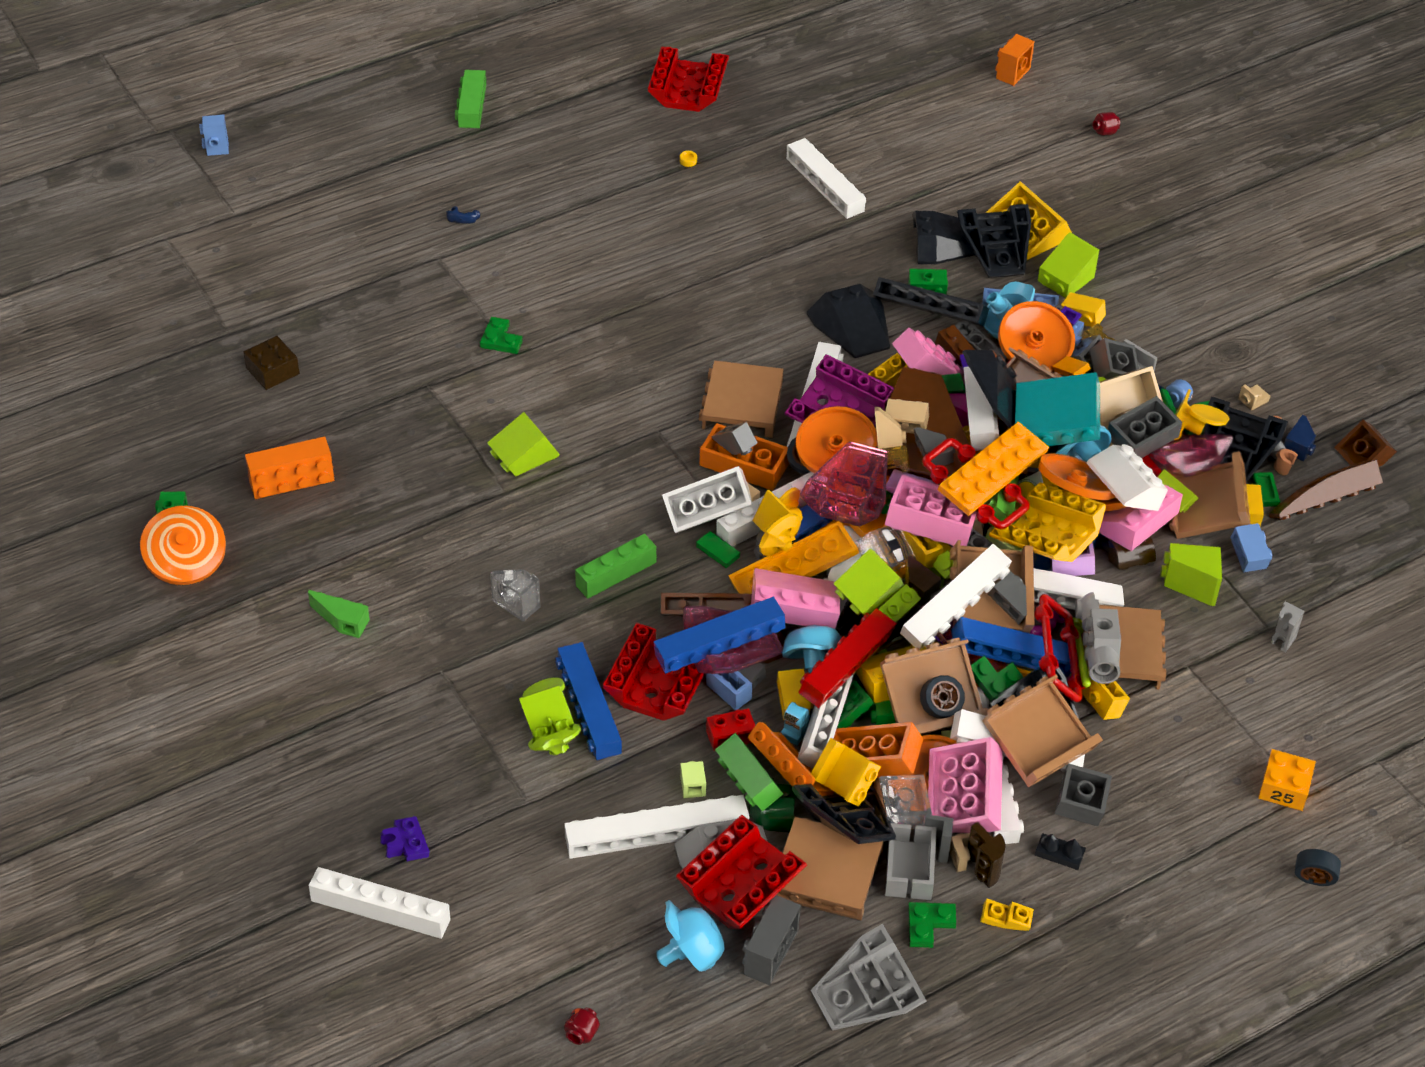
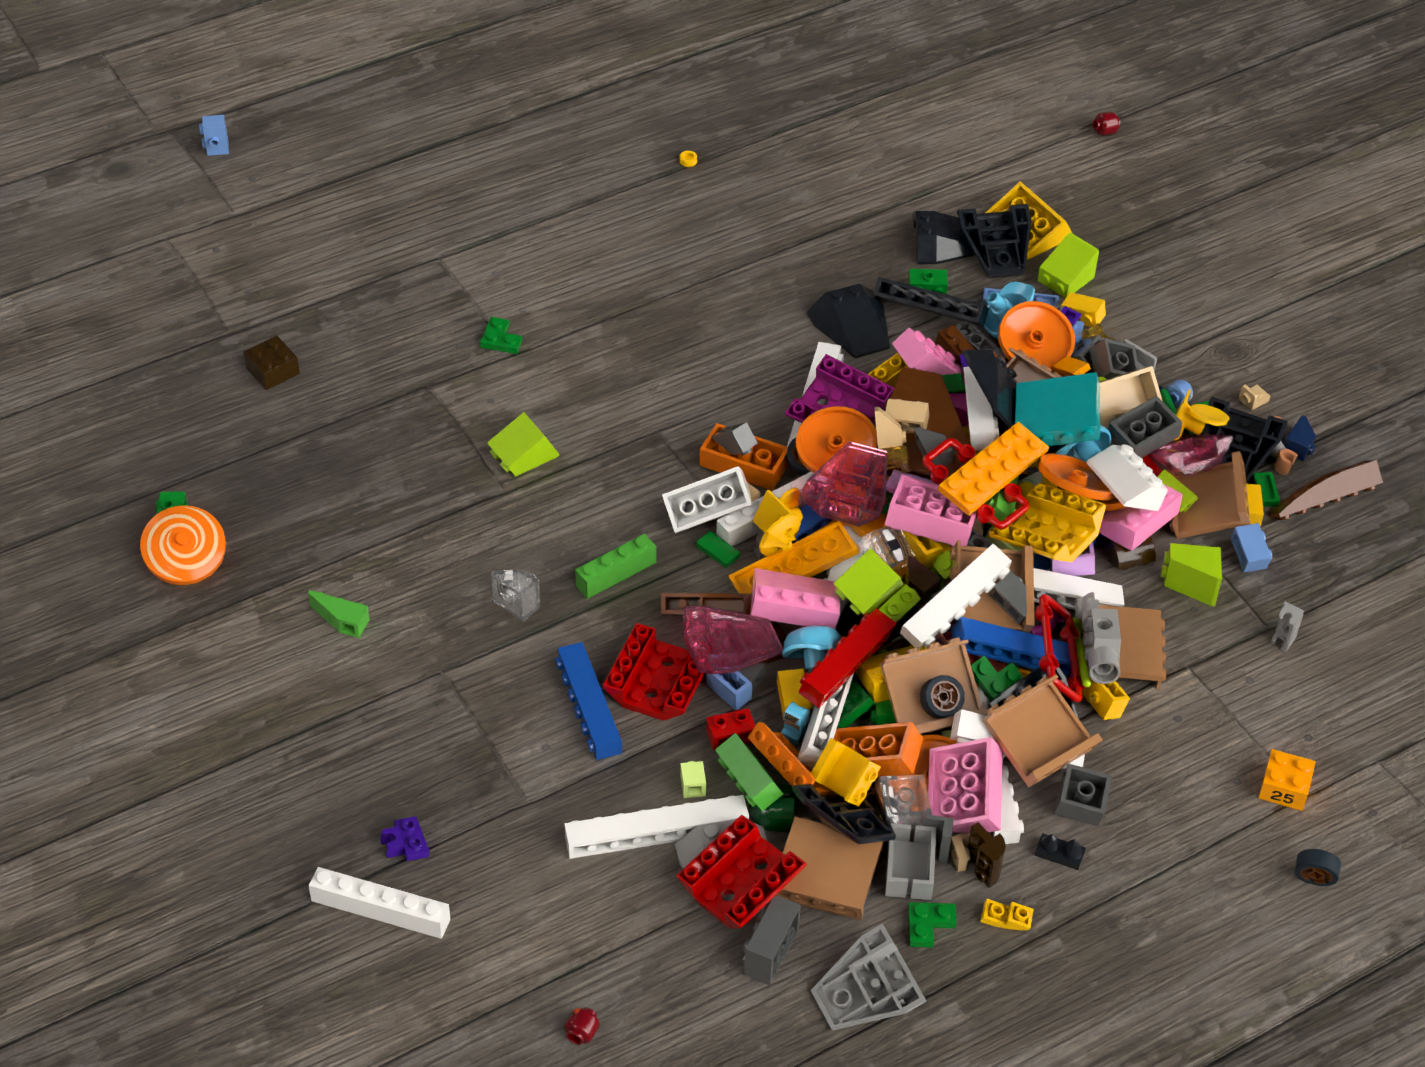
(290, 467): orange brick -> none
(464, 218): dark blue piece -> none
(471, 99): bright green brick -> none
(549, 716): lime piece -> none
(673, 80): red slope -> none
(694, 938): medium azure piece -> none
(719, 634): blue brick -> none
(742, 395): medium nougat panel -> none
(826, 178): white brick -> none
(1014, 59): orange brick -> none
(1365, 444): reddish brown slope -> none

